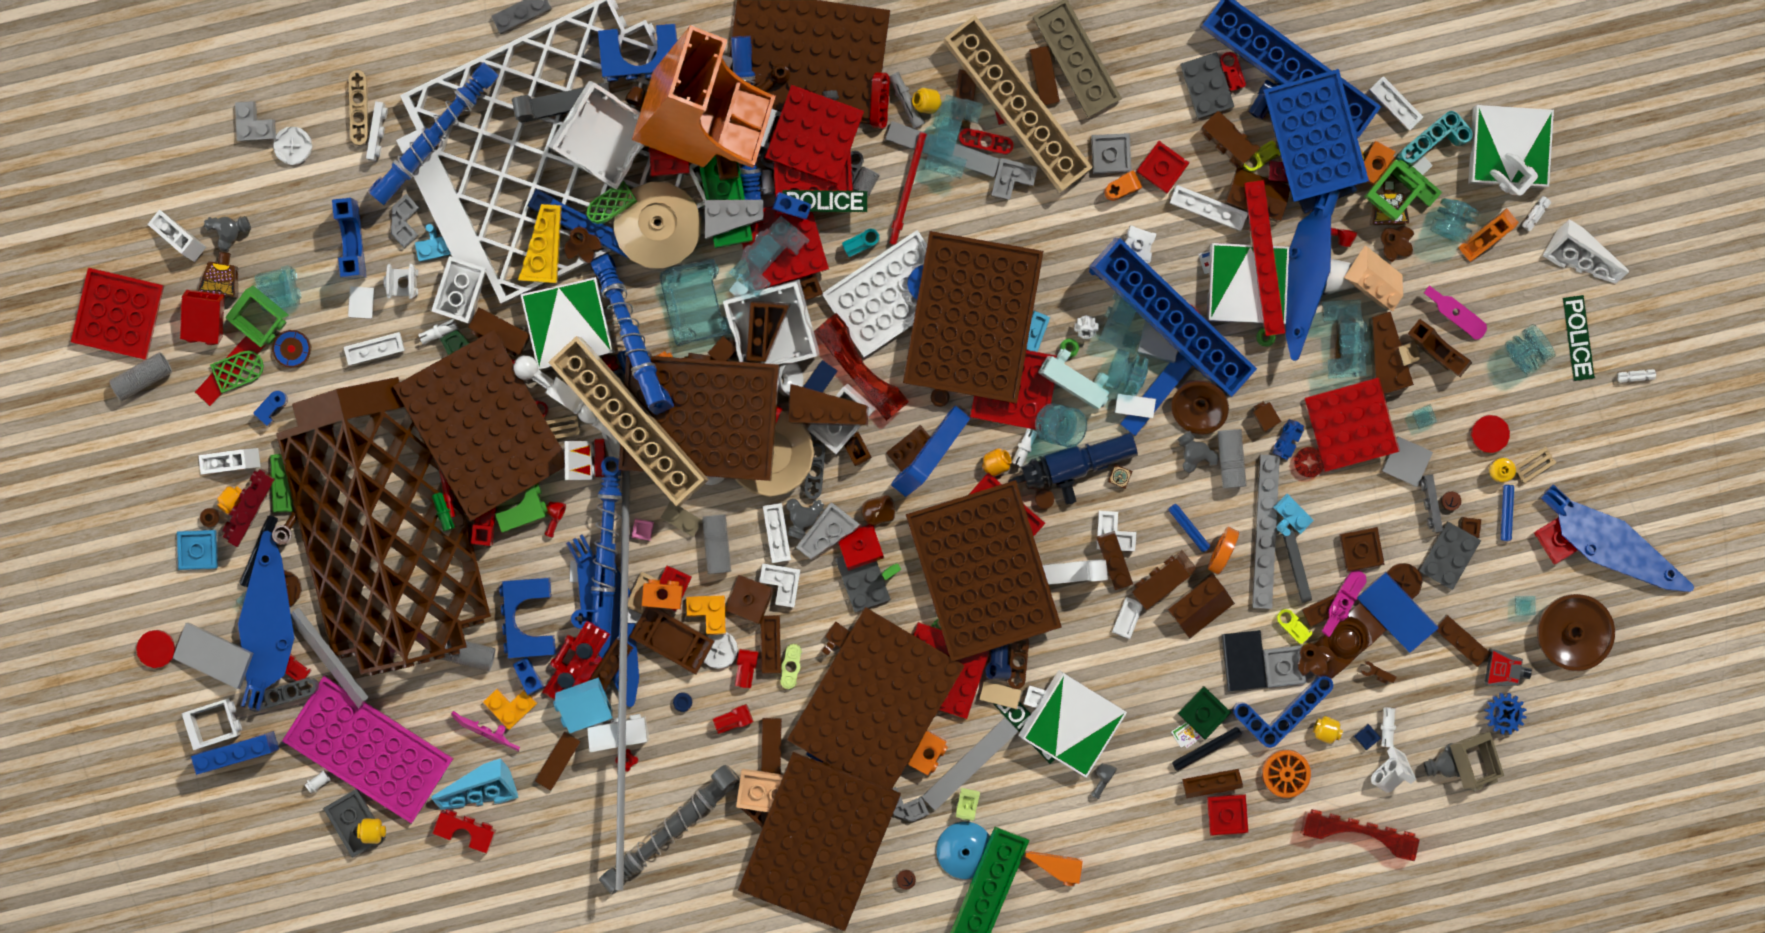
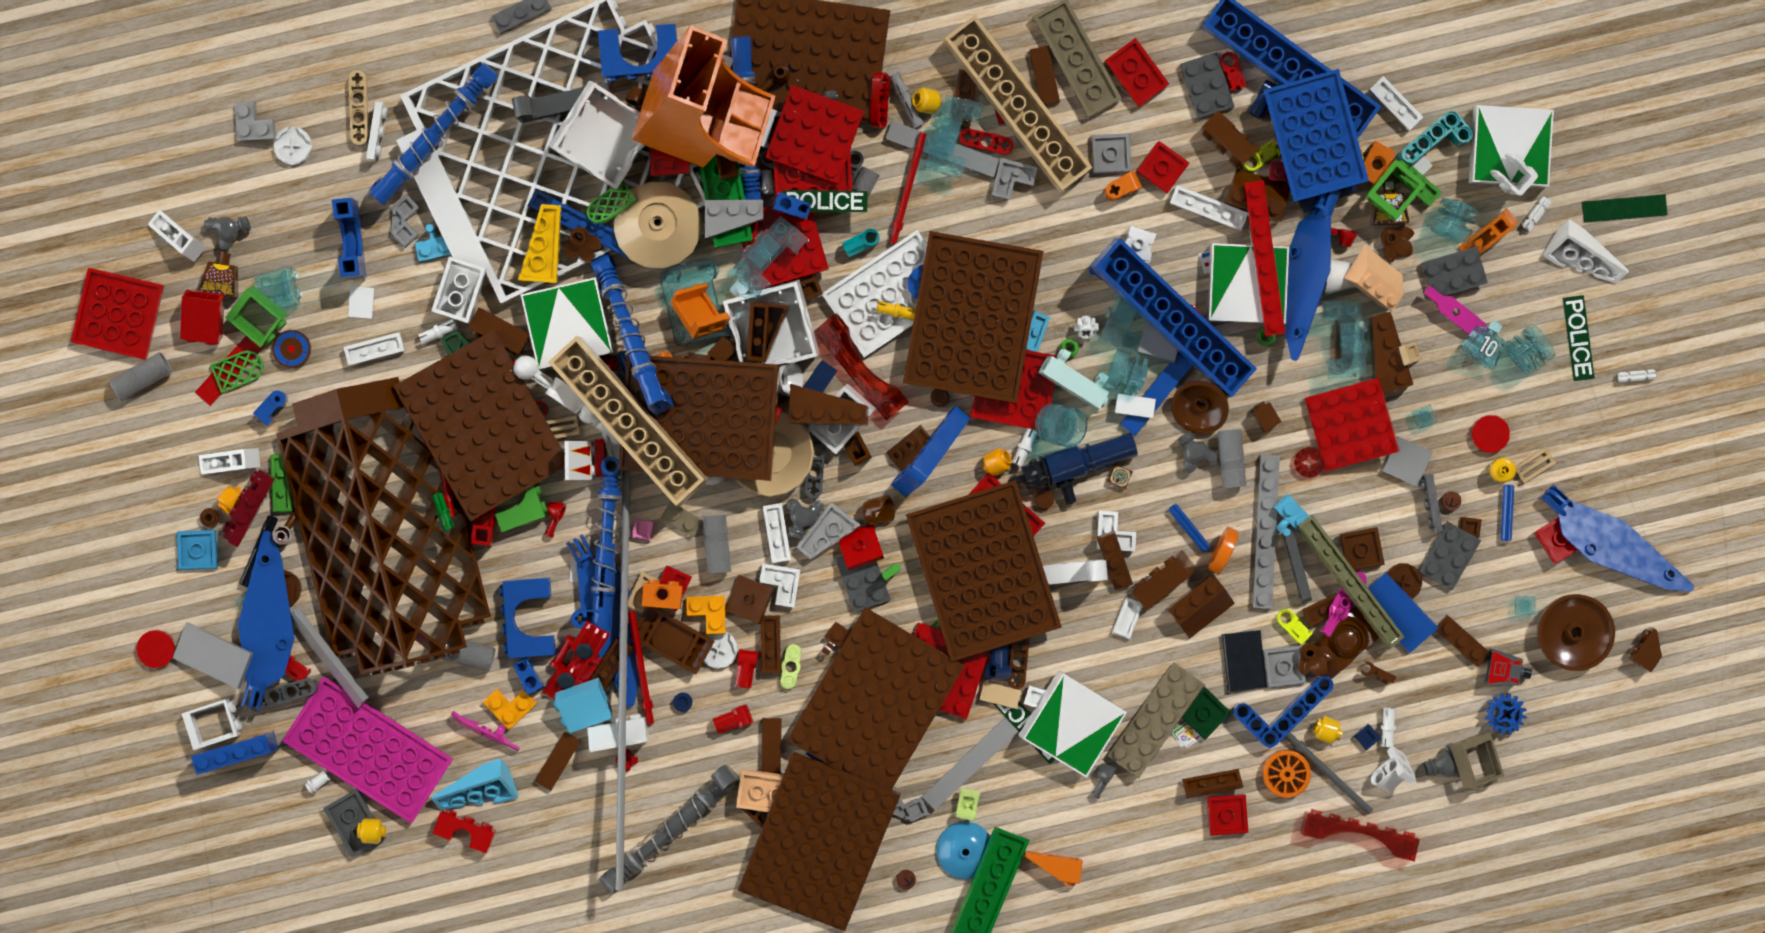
(392, 278): white piece -> none
(647, 703): none -> red bar
(698, 311): none -> orange panel
(896, 310): none -> yellow pin
(925, 764): orange brick -> none
(1136, 72): none -> red plate
(1156, 720): none -> dark tan plate
(1207, 748): black axle -> none
(1291, 431): blue hinge -> none
(1302, 748): none -> dark grey bar
(1350, 581): none -> olive tile
(1438, 349): reddish brown arch -> none
(1455, 271): none -> dark grey plate
(1484, 345): none -> clear light blue torso
(1624, 208): none -> dark green sticker
(1647, 651): none -> reddish brown slope

